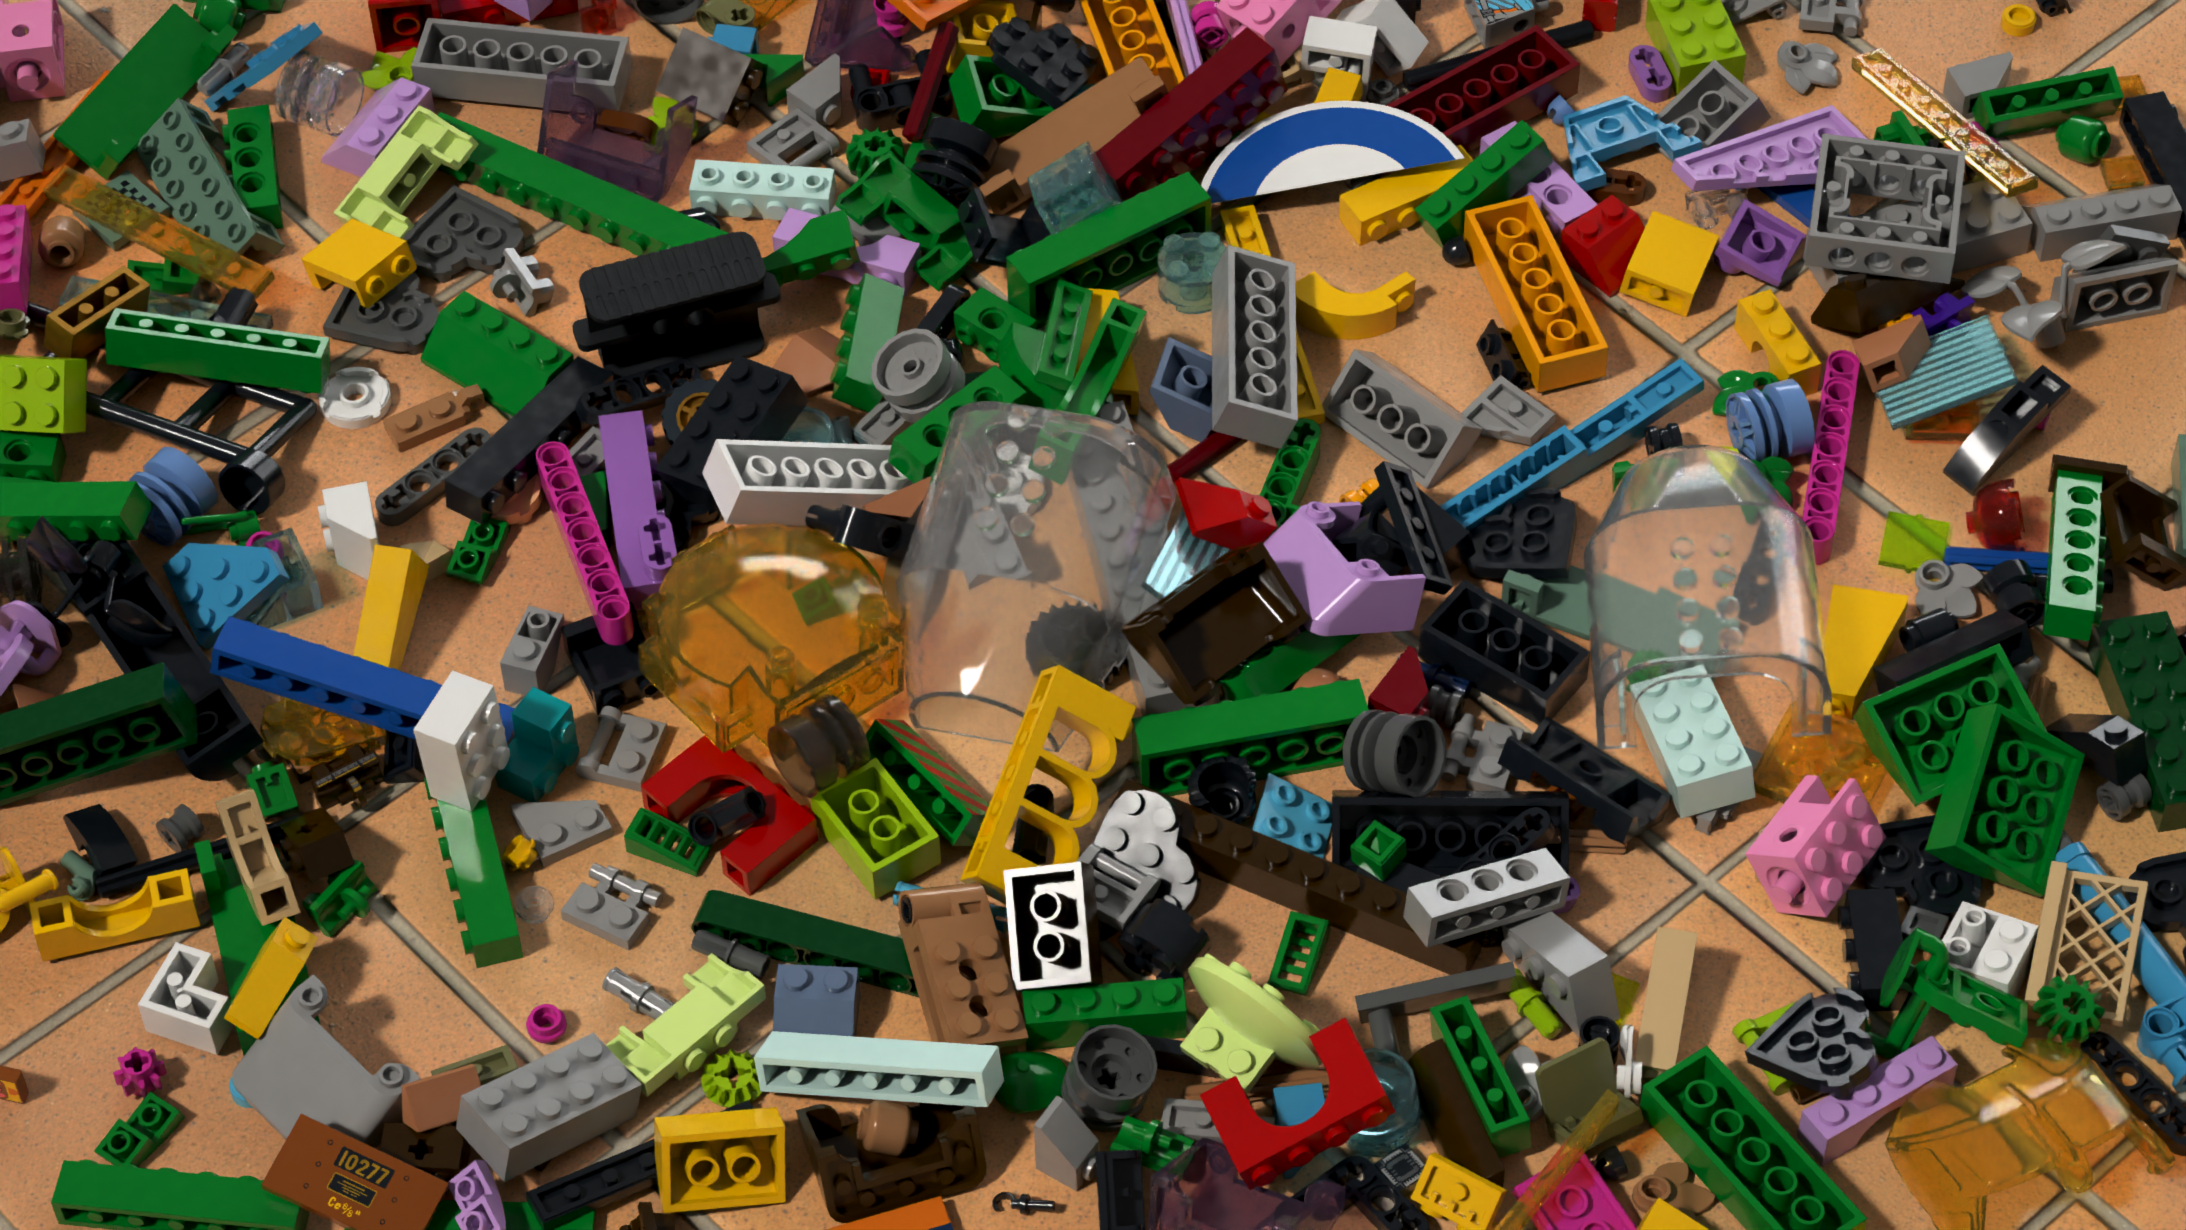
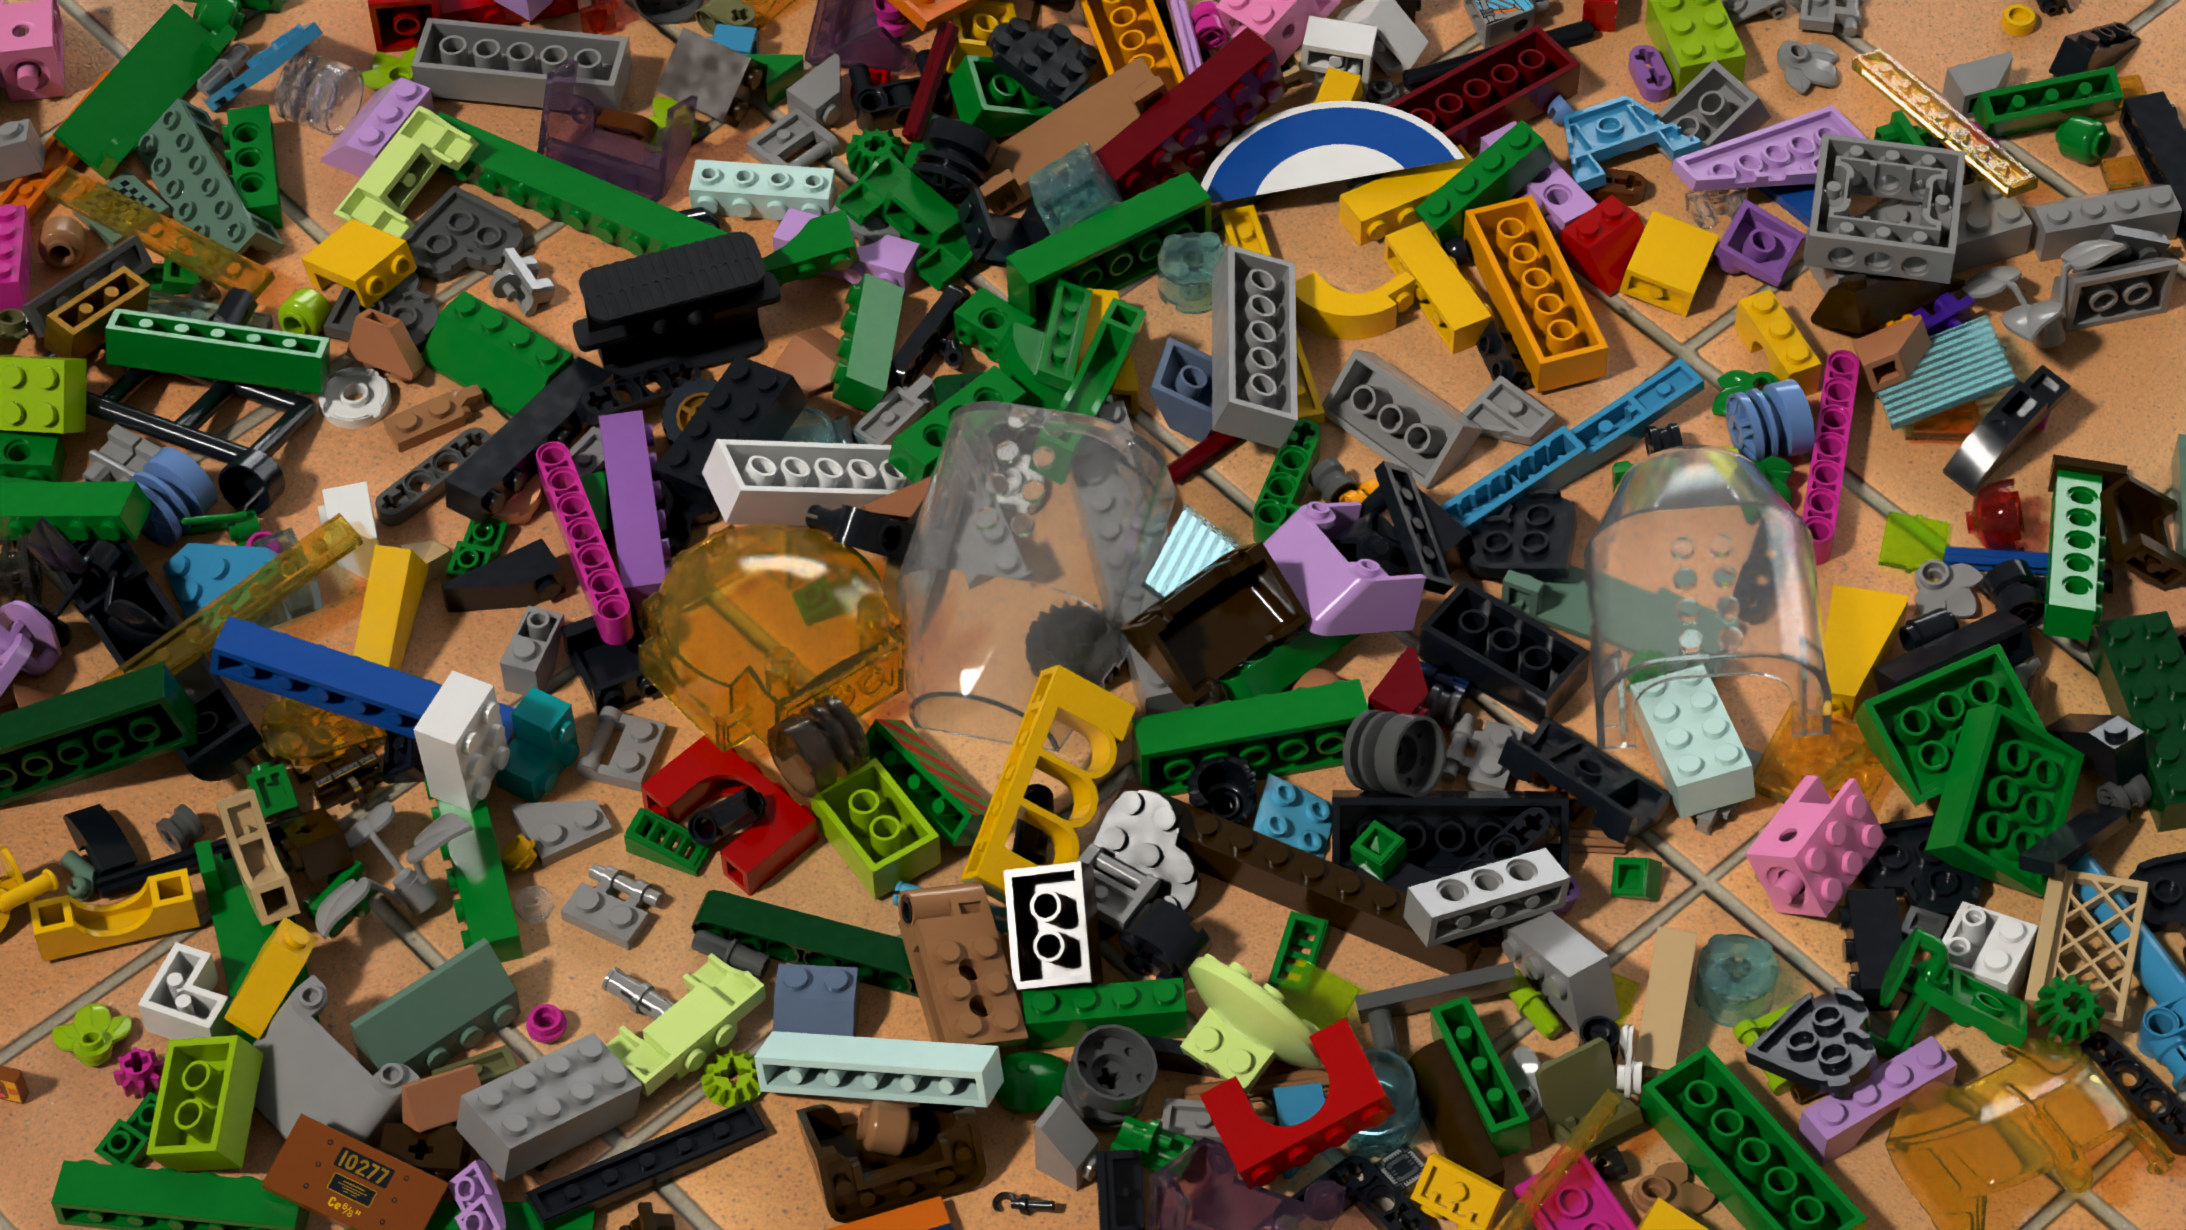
(92, 1034): none -> lime plate
(119, 457): none -> light grey hips
(126, 253): none -> dark grey piece
(205, 1103): none -> lime brick
(248, 598): none -> clear yellow tile
(304, 312): none -> lime head
(384, 344): none -> nougat slope
(410, 885): none -> light grey plant
(438, 1013): none -> sand green slope
(510, 581): none -> black slope
(651, 548): medium lavender beam -> none
(720, 1159): yellow slope -> none
(916, 373): light grey wheel -> none
(1225, 514): red slope -> none
(1317, 994): none -> clear neon green piece
(1330, 479): none -> dark grey wheel
(1440, 288): none -> yellow brick
(1636, 878): none -> green slope
(1736, 978): none -> clear light blue brick
(2074, 839): none -> black tile
(2093, 49): none -> black slope

